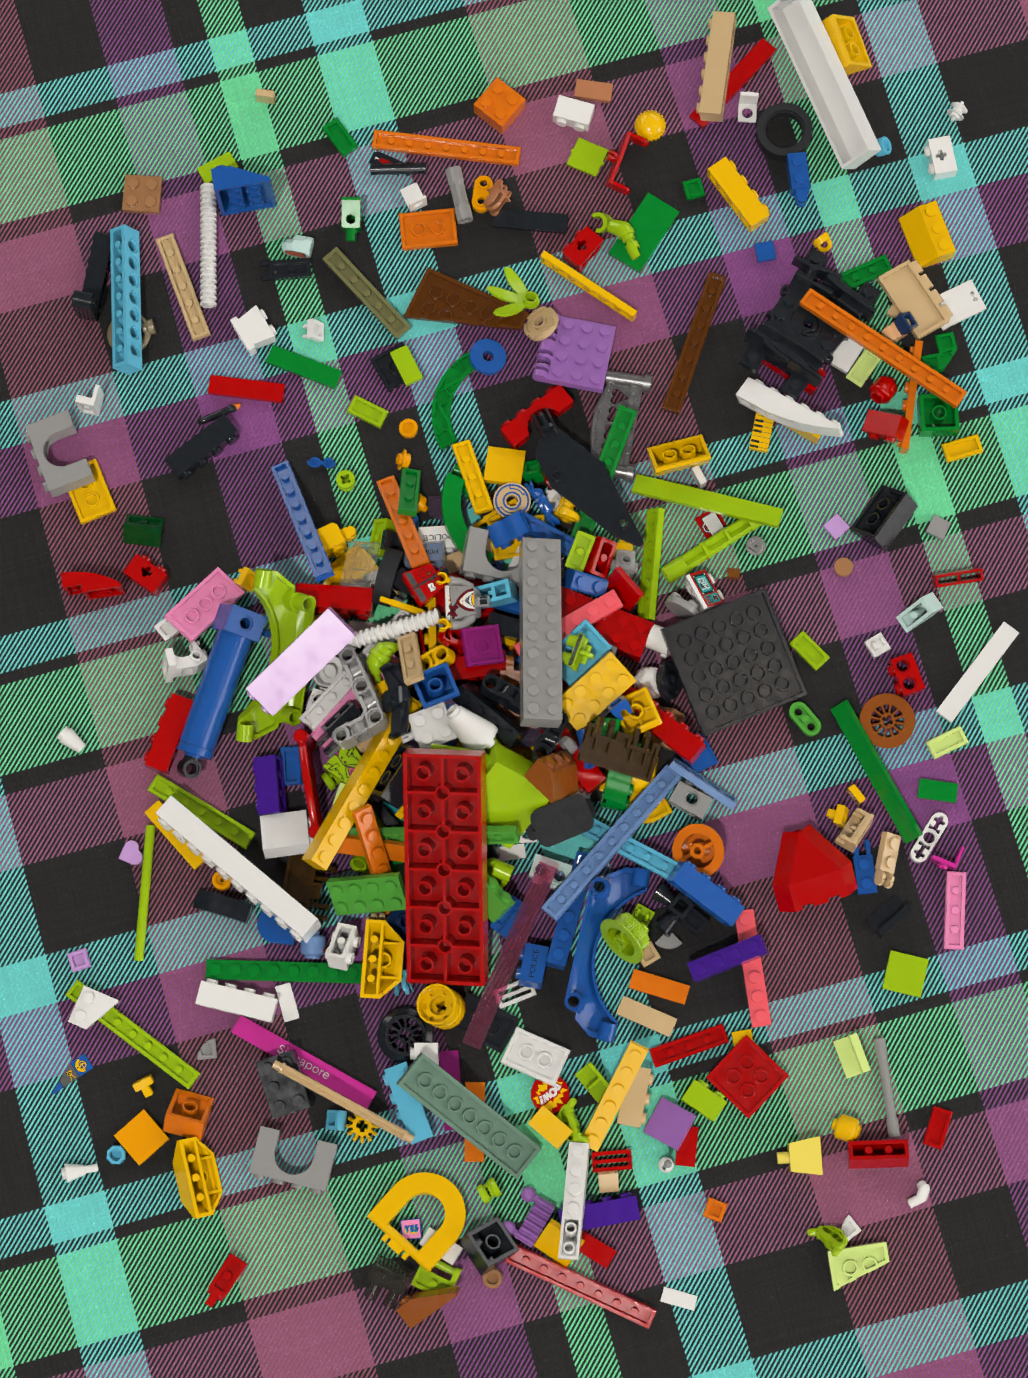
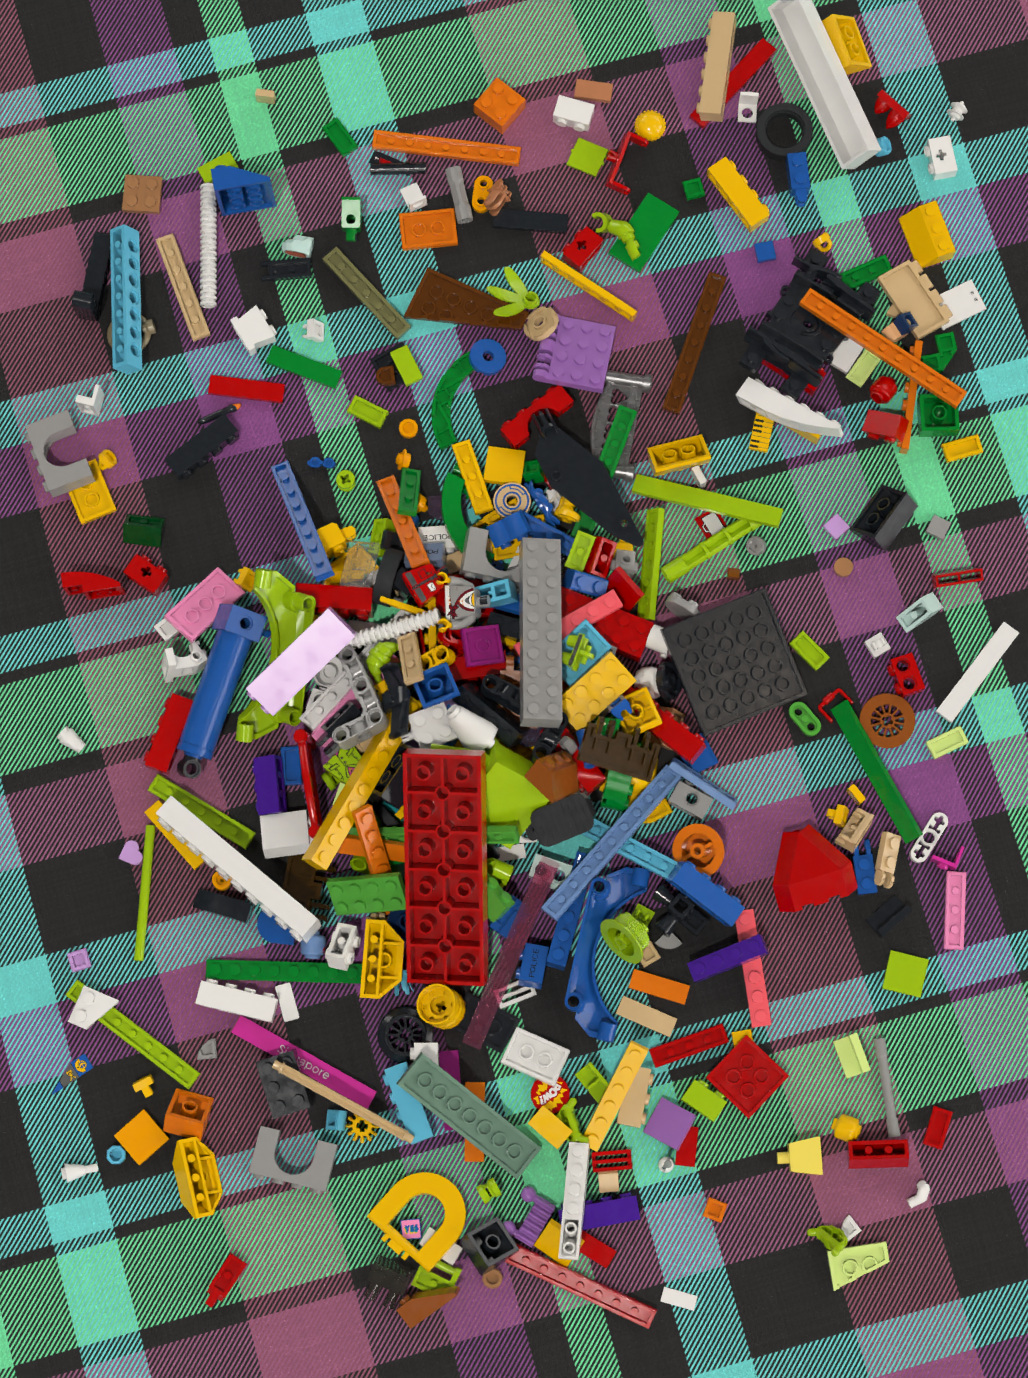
(107, 459): none -> yellow tile
(385, 376): none -> reddish brown tile
(702, 590): slope -> none
(828, 698): none -> red piece
(896, 115): none -> red tile
(937, 791): green tile -> none

